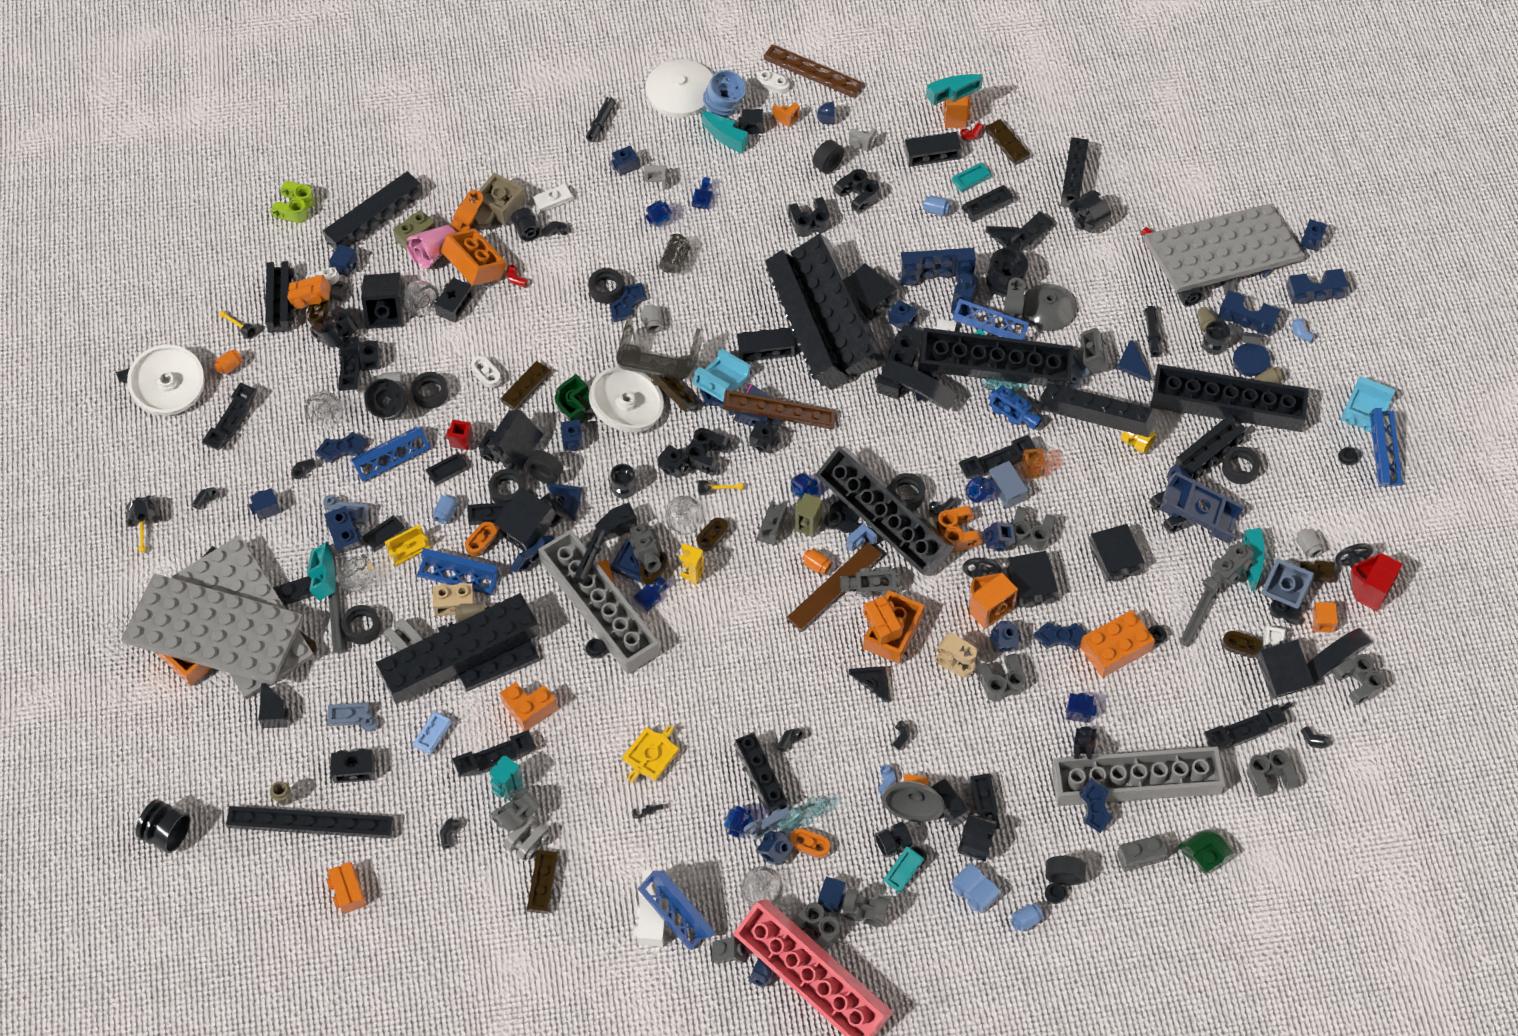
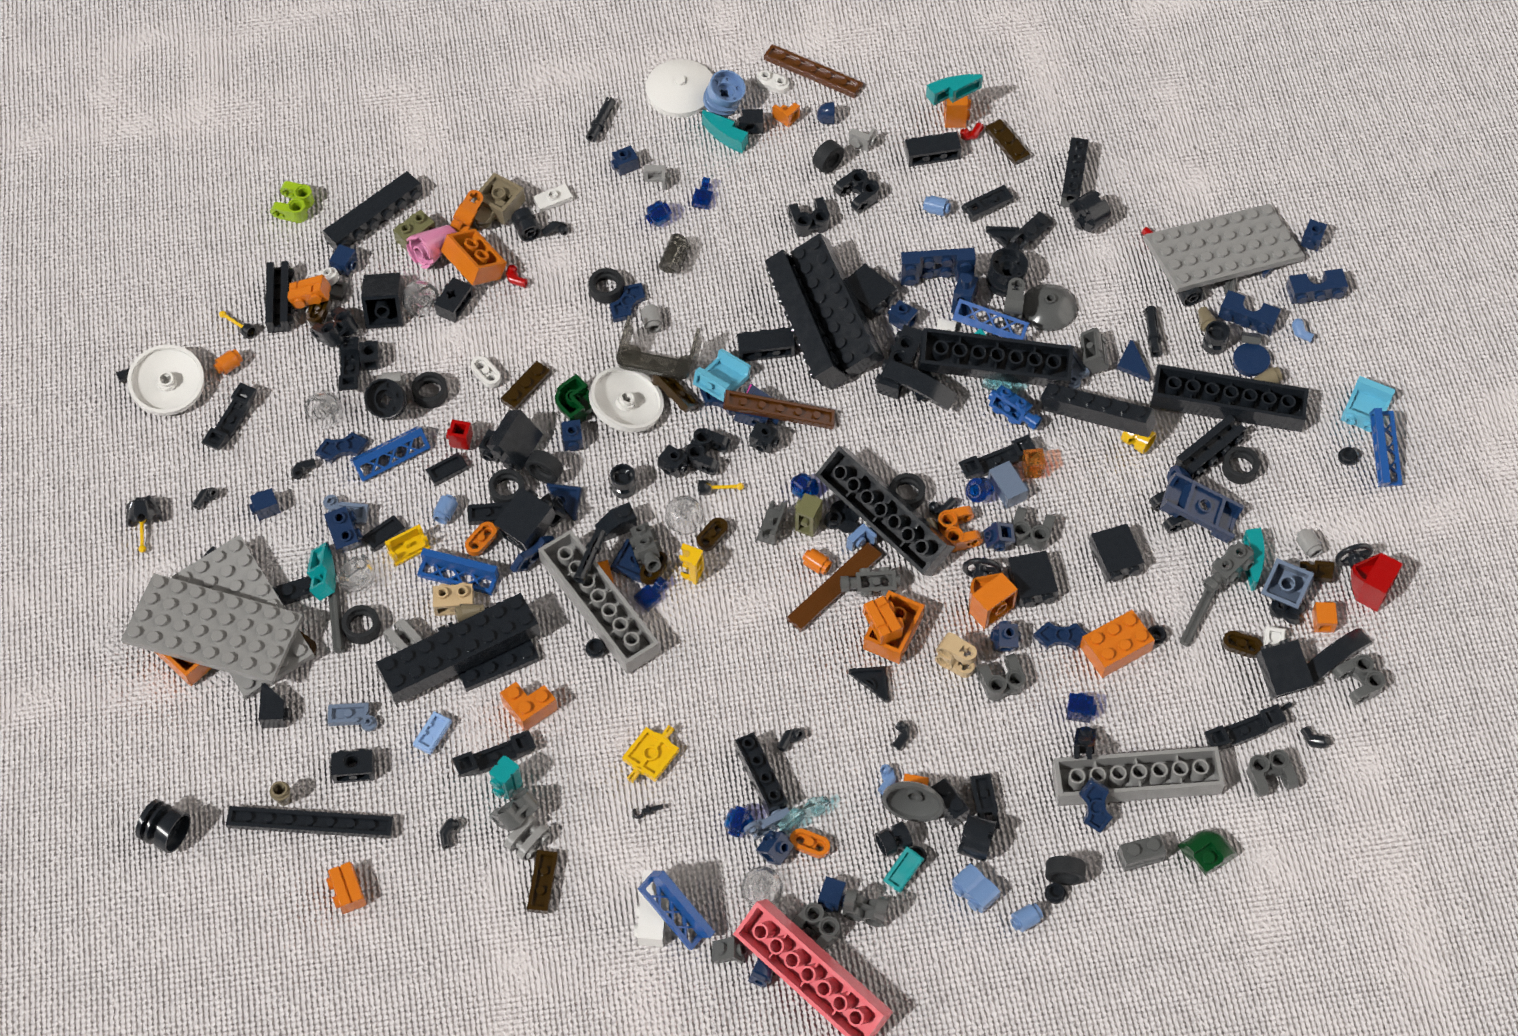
(971, 177): teal tile -> none

